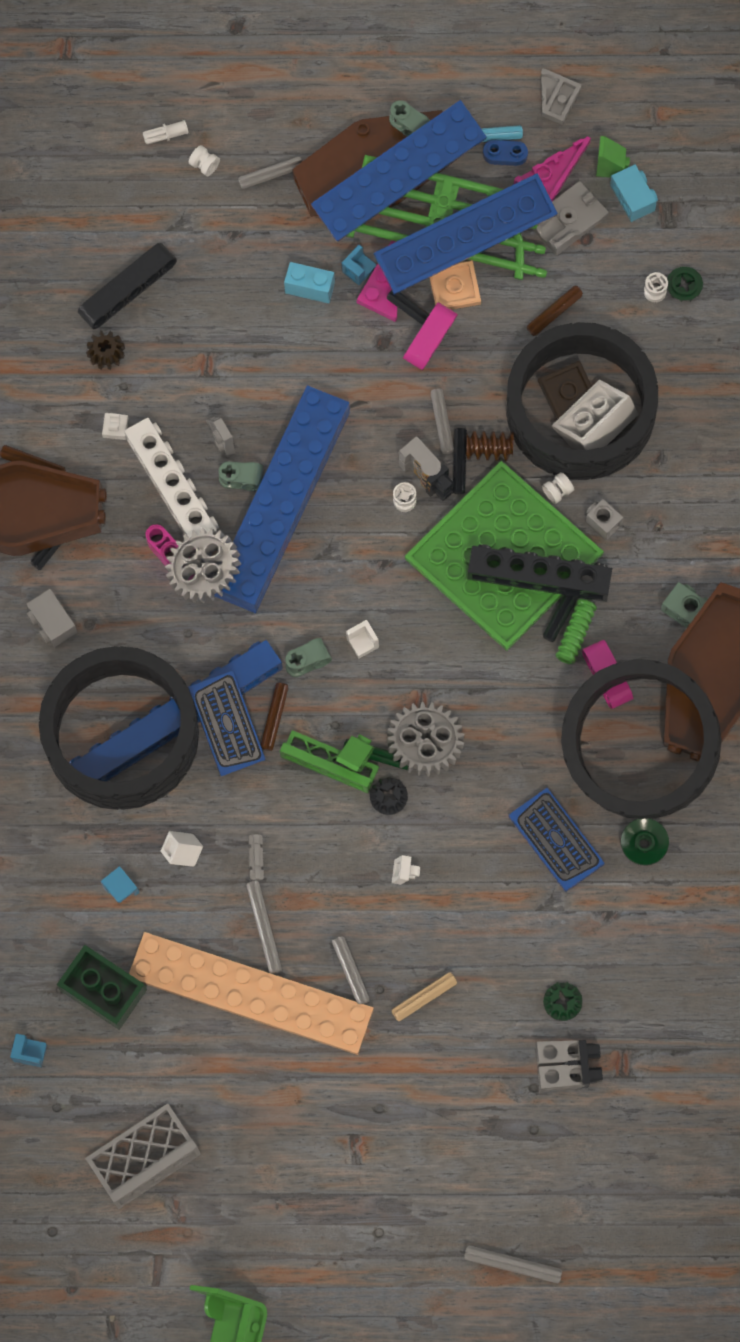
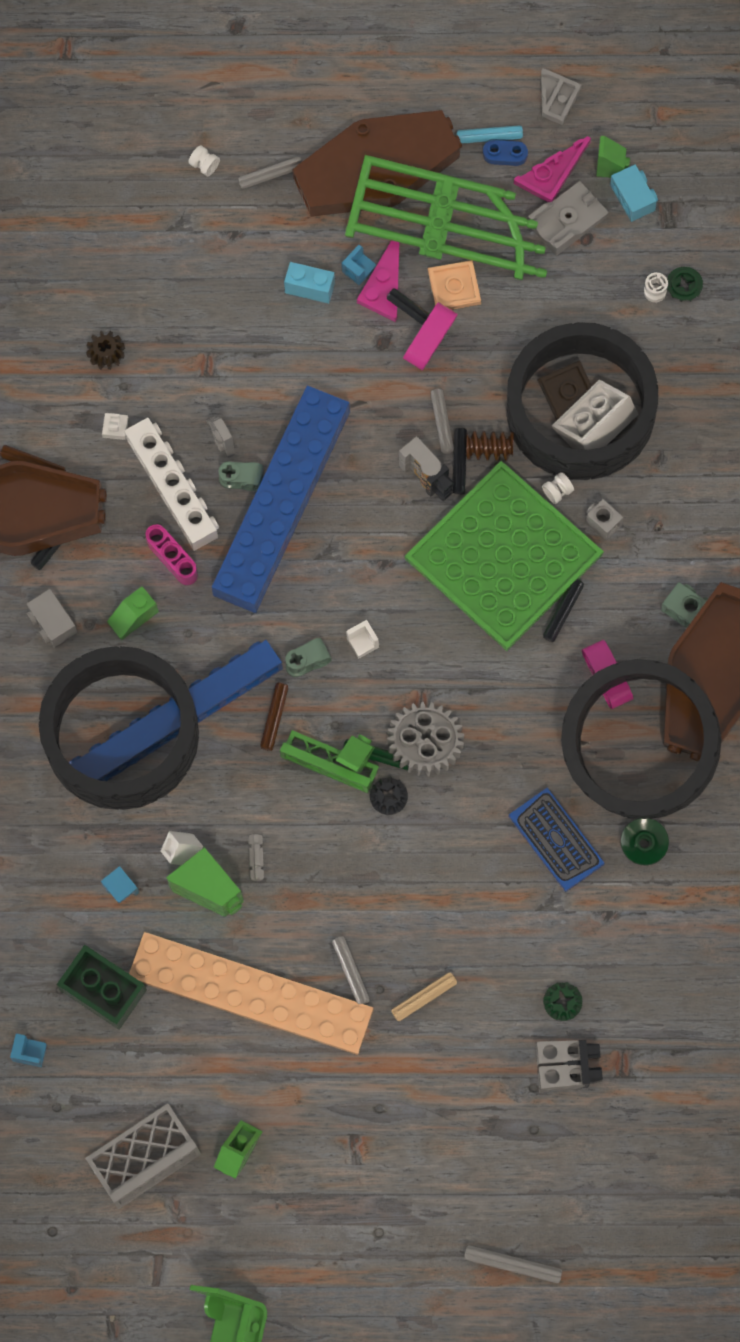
(127, 285): black beam -> none
(132, 613): none -> bright green slope
(165, 132): white axle -> none
(203, 565): light grey gear -> none
(206, 884): none -> bright green slope
(226, 723): tile -> none
(237, 1149): none -> bright green slope
(264, 927): light grey axle -> none
(398, 171): blue plate -> none
(404, 870): white tile -> none
(407, 119): sand green piece -> none
(407, 493): white wheel -> none
(465, 233): blue plate -> none
(528, 579): black brick -> none
(554, 310): reddish brown axle -> none
(576, 631): bright green piece -> none

